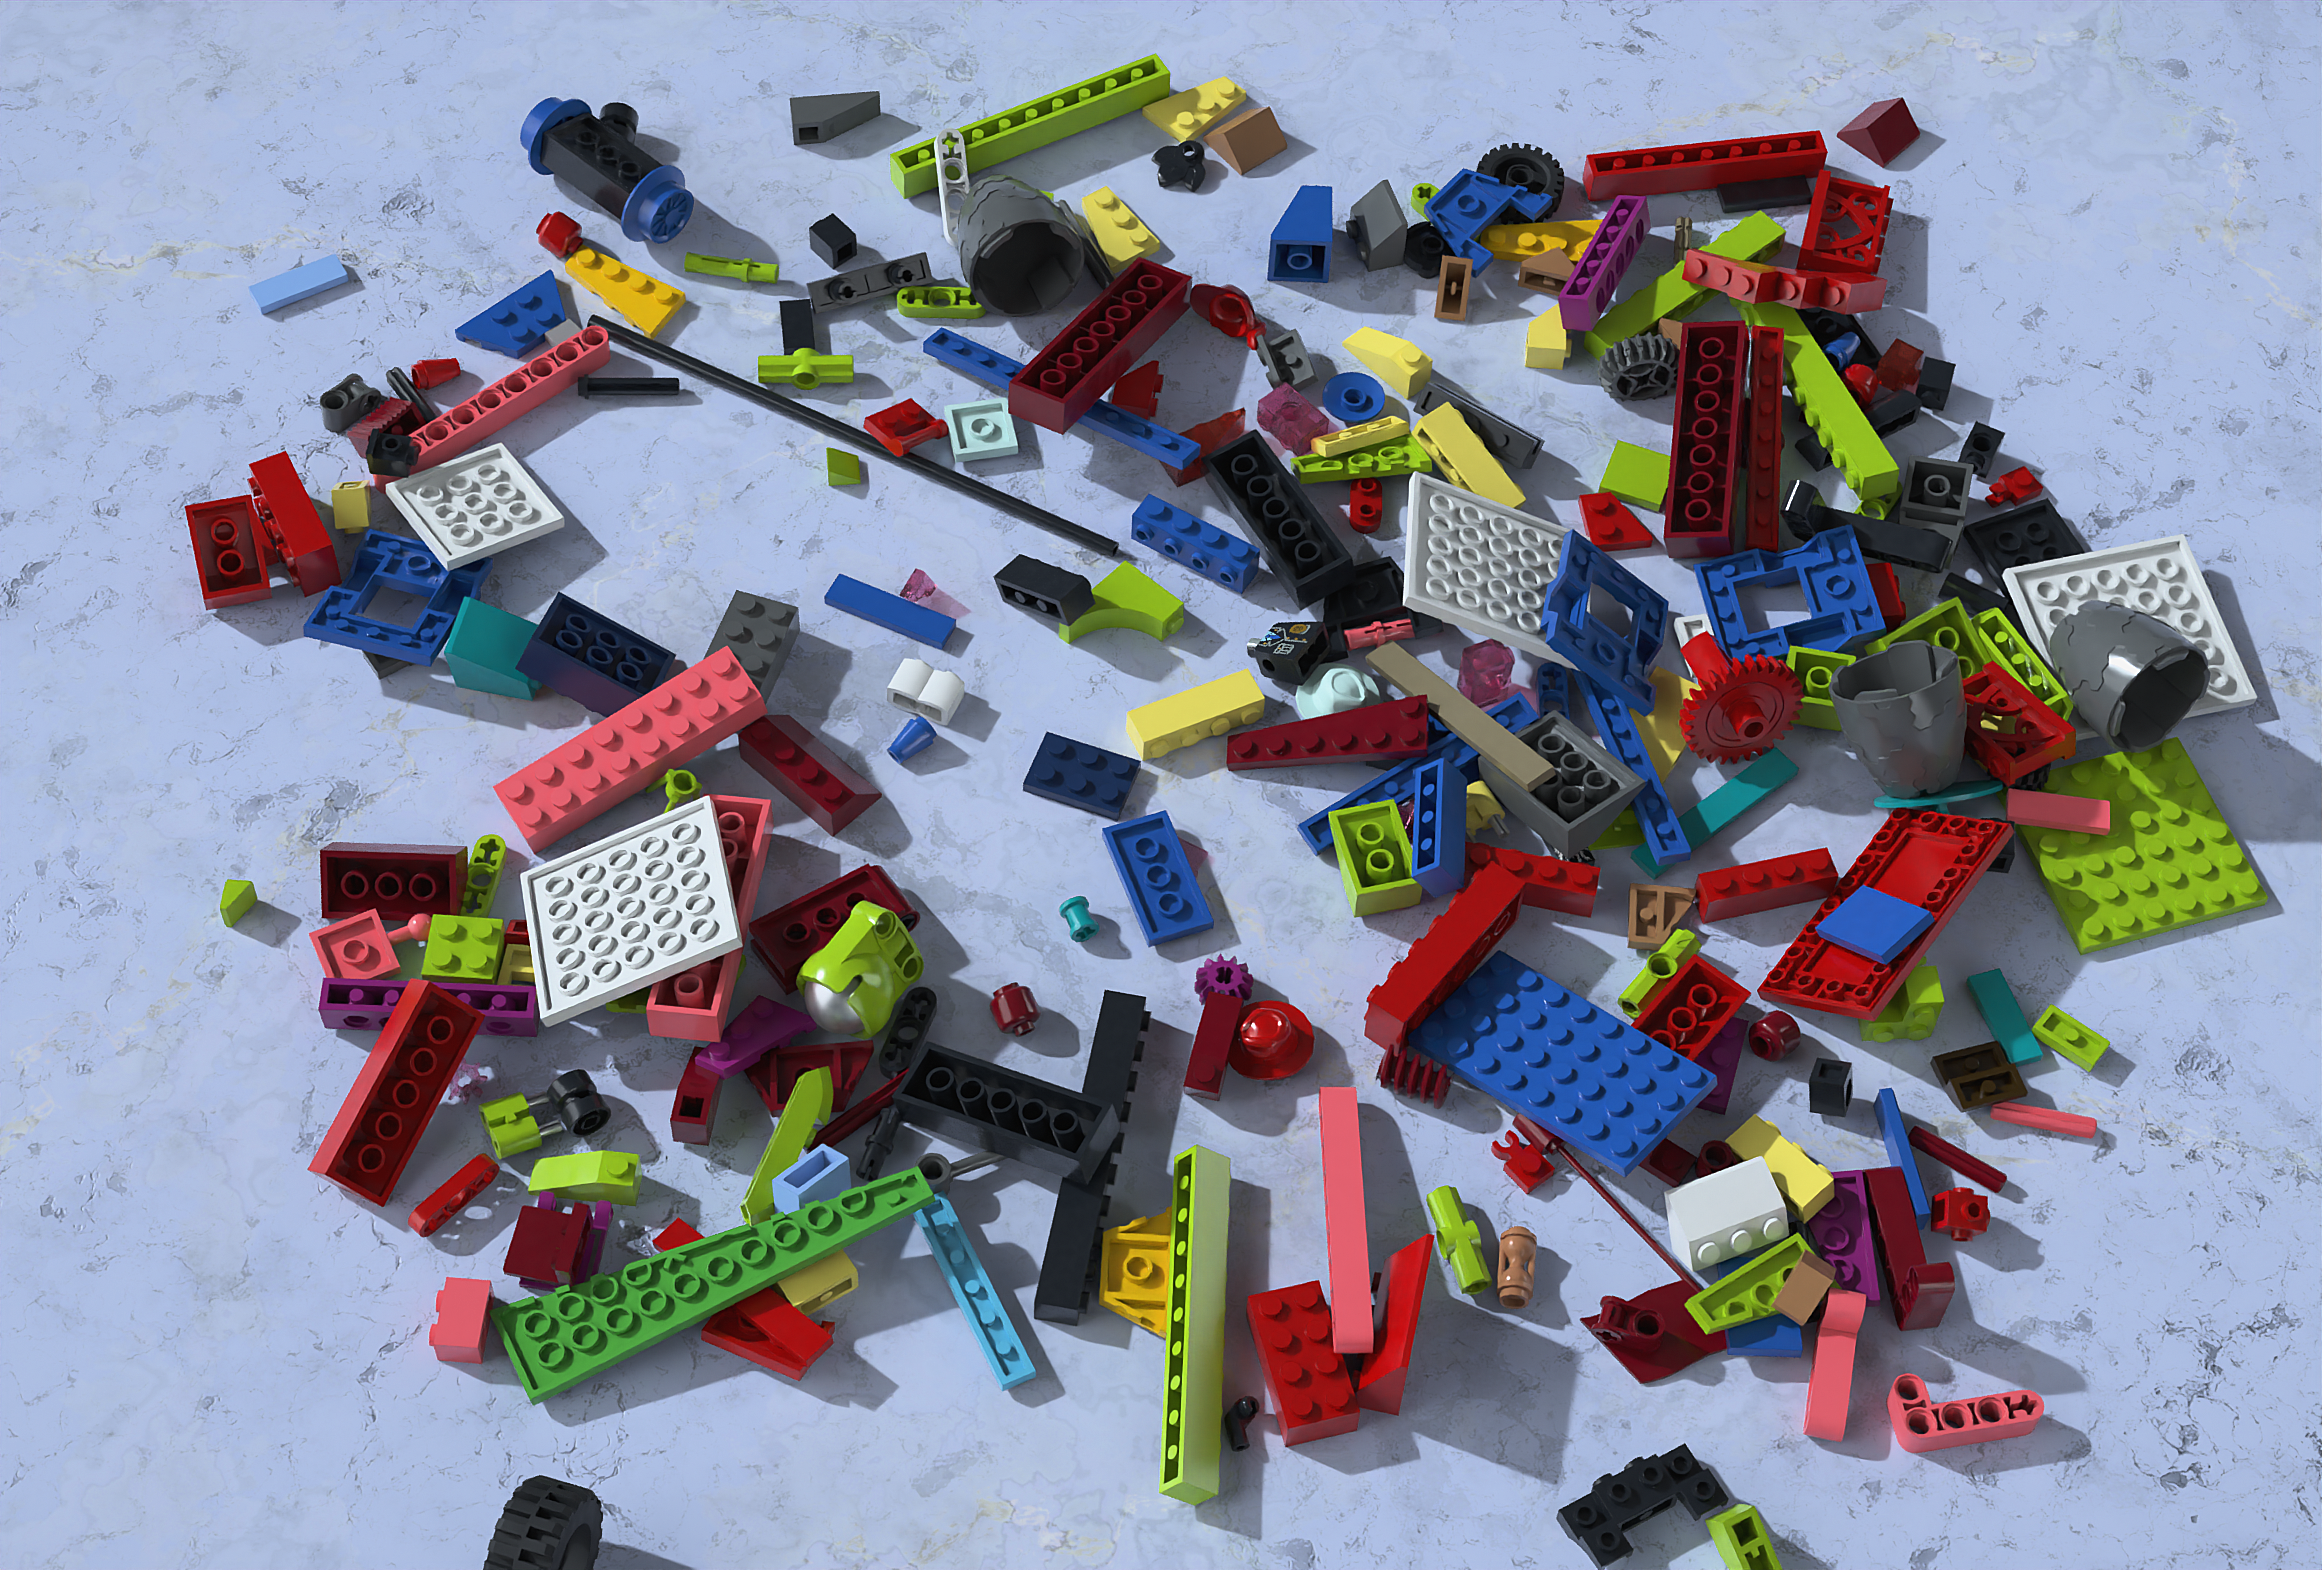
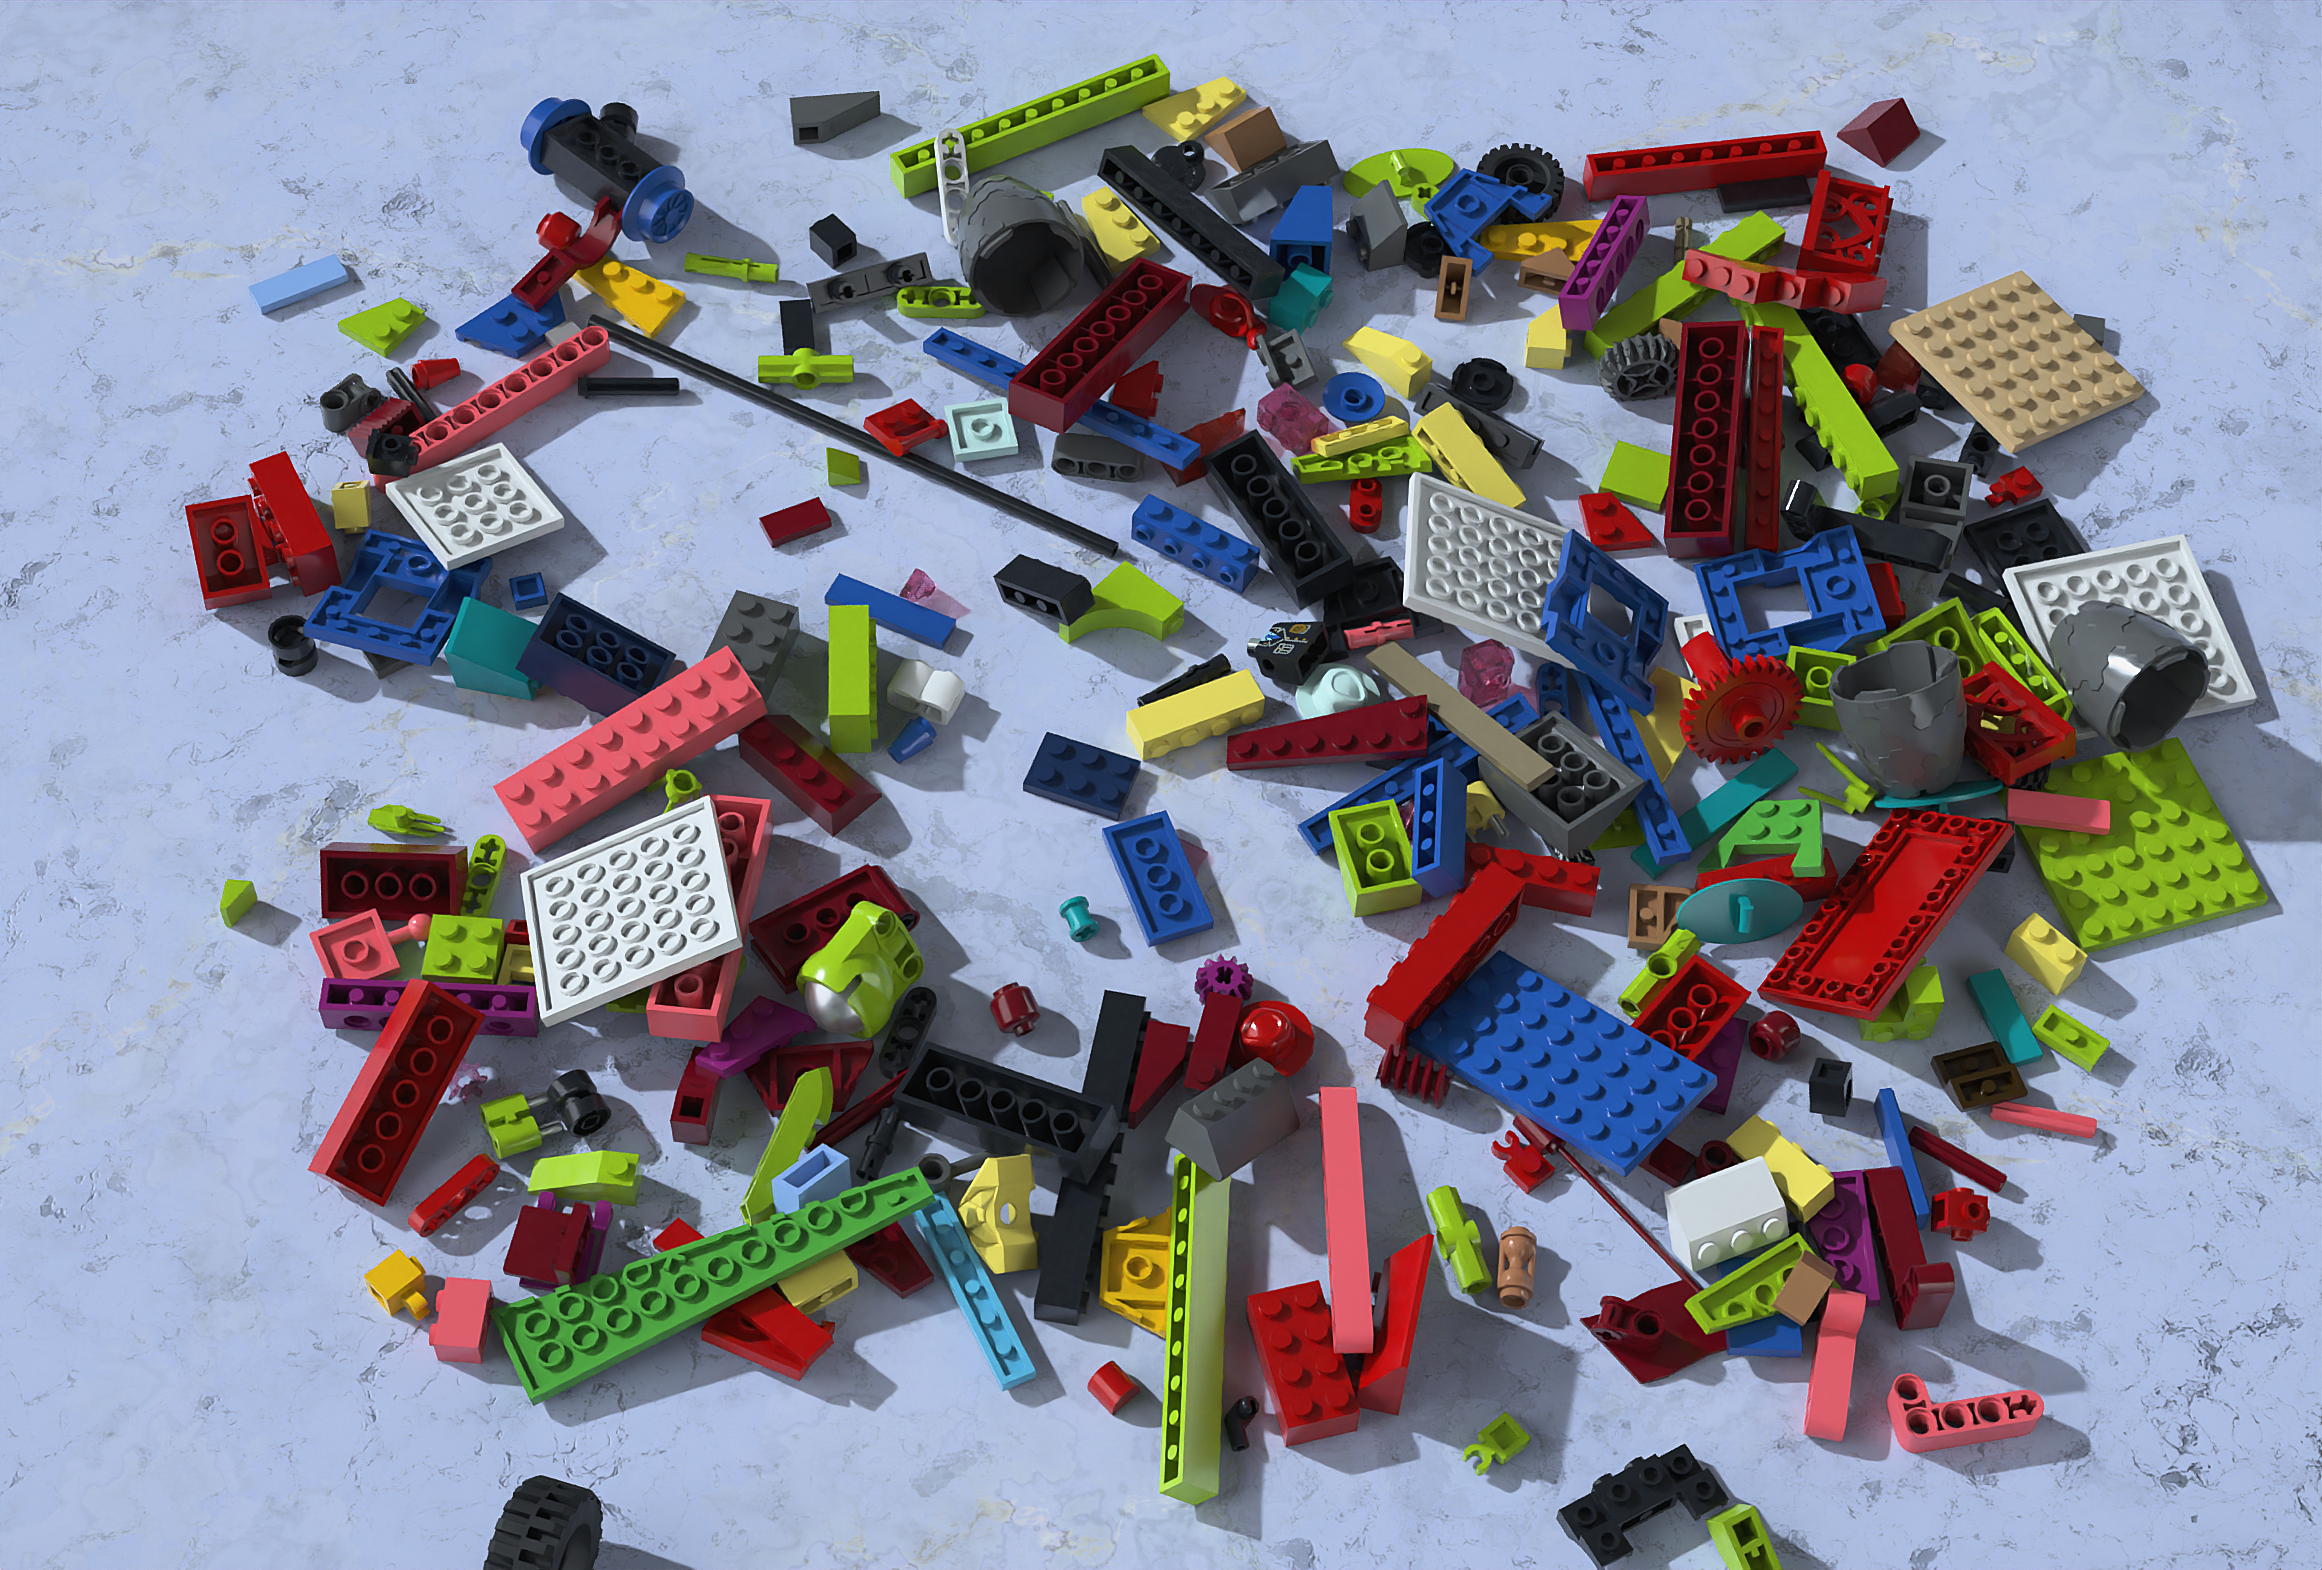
(291, 650): none -> black wheel
(383, 326): none -> lime wing
(399, 1284): none -> yellow brick
(402, 821): none -> lime piece
(528, 591): none -> blue tile
(562, 264): none -> dark red piece
(795, 522): none -> dark red tile
(852, 679): none -> lime brick
(891, 1260): none -> dark red wing
(1002, 1245): none -> light yellow piece
(1096, 458): none -> dark grey beam
(1112, 1387): none -> red brick
(1160, 1067): none -> dark red slope
(1191, 222): none -> black brick
(1194, 677): none -> black pin
(1235, 1120): none -> dark grey slope
(1273, 182): none -> dark grey slope
(1301, 299): none -> teal brick
(1402, 168): none -> lime shield
(1483, 383): none -> black tile
(1498, 1440): none -> lime plate
(1740, 911): none -> teal shield
(1774, 829): none -> bright green wing
(1841, 350): blue cone -> none
(1858, 793): none -> lime plant
(1874, 924): blue tile -> none
(2016, 361): none -> tan plate
(2045, 954): none -> light yellow brick
(2092, 325): none -> dark grey tile

